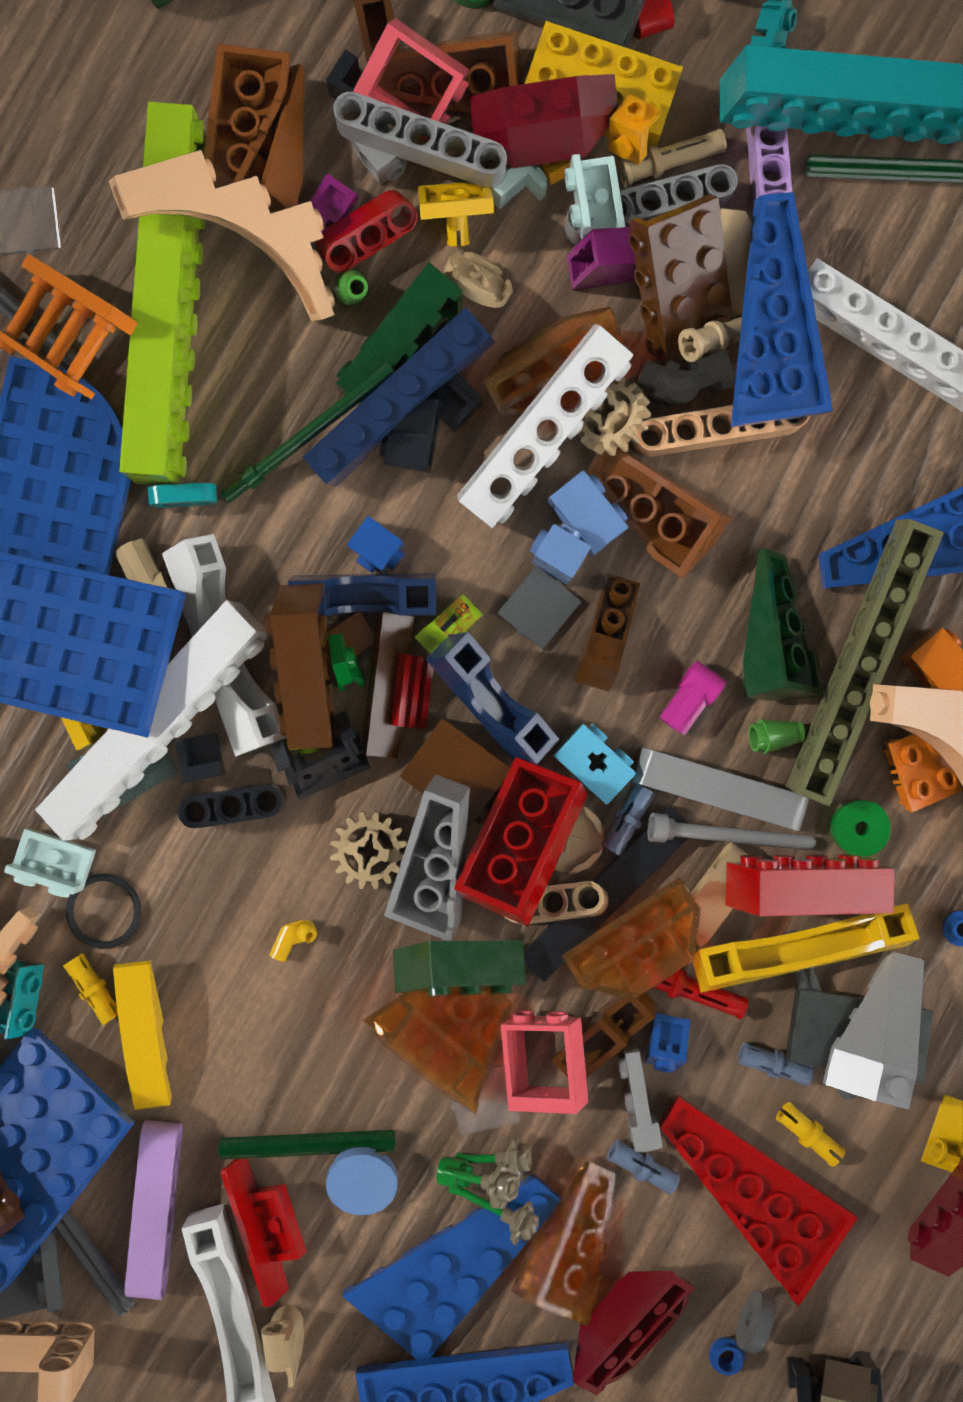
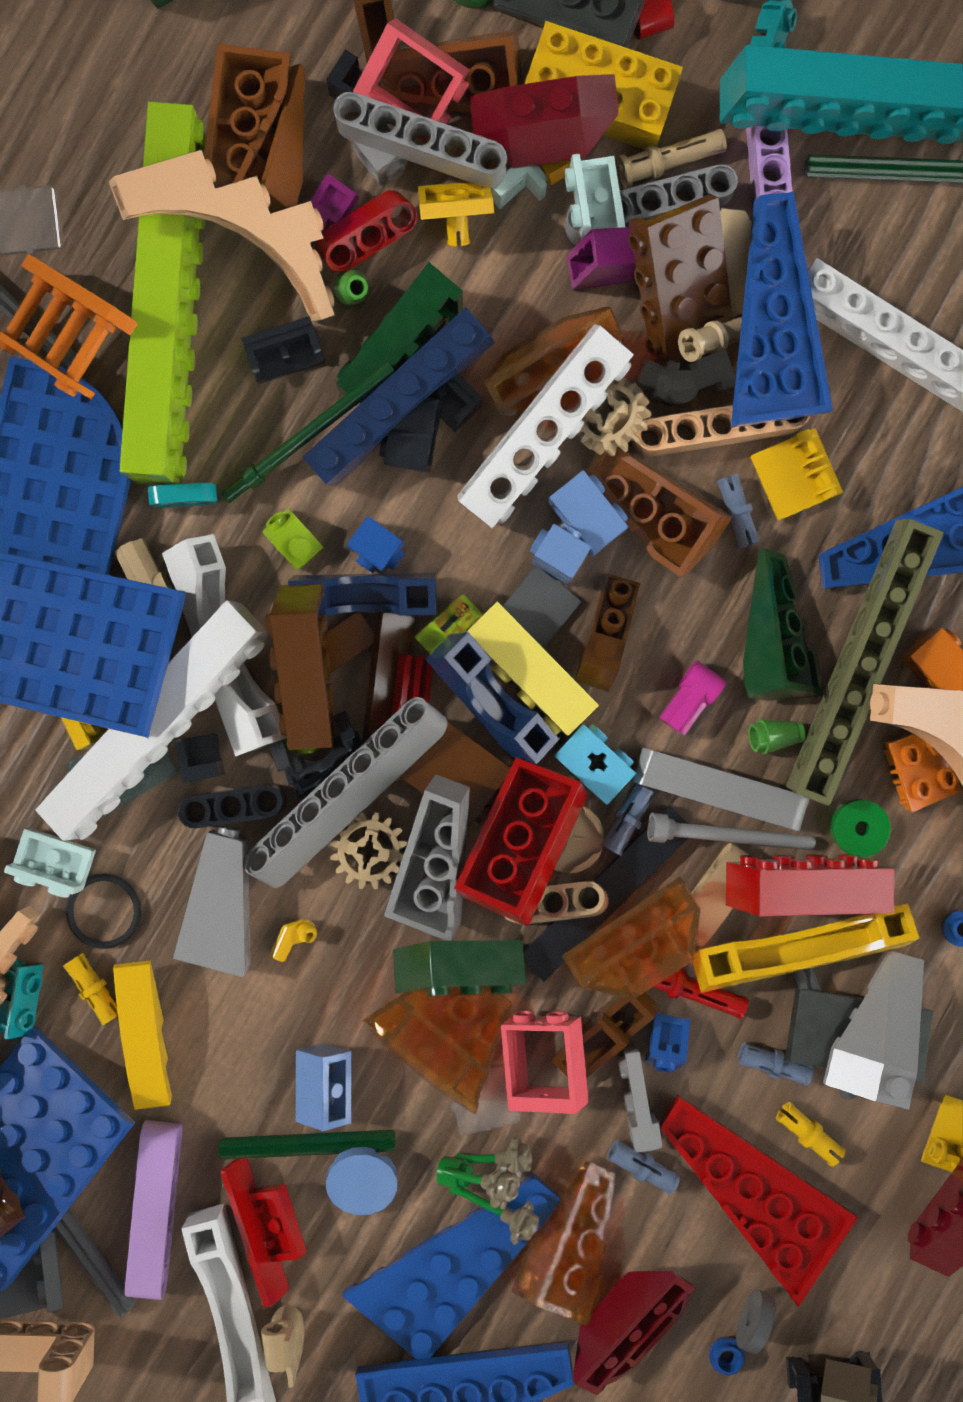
(218, 912): none -> light grey slope
(283, 350): none -> black hinge
(291, 538): none -> lime bracket
(323, 1087): none -> medium blue brick
(344, 662): green plate -> none
(346, 792): none -> light grey beam
(478, 279): tan tile -> none
(533, 670): none -> light yellow brick
(630, 128): light orange bracket -> none
(739, 510): none -> sand blue pin
(796, 474): none -> yellow hinge

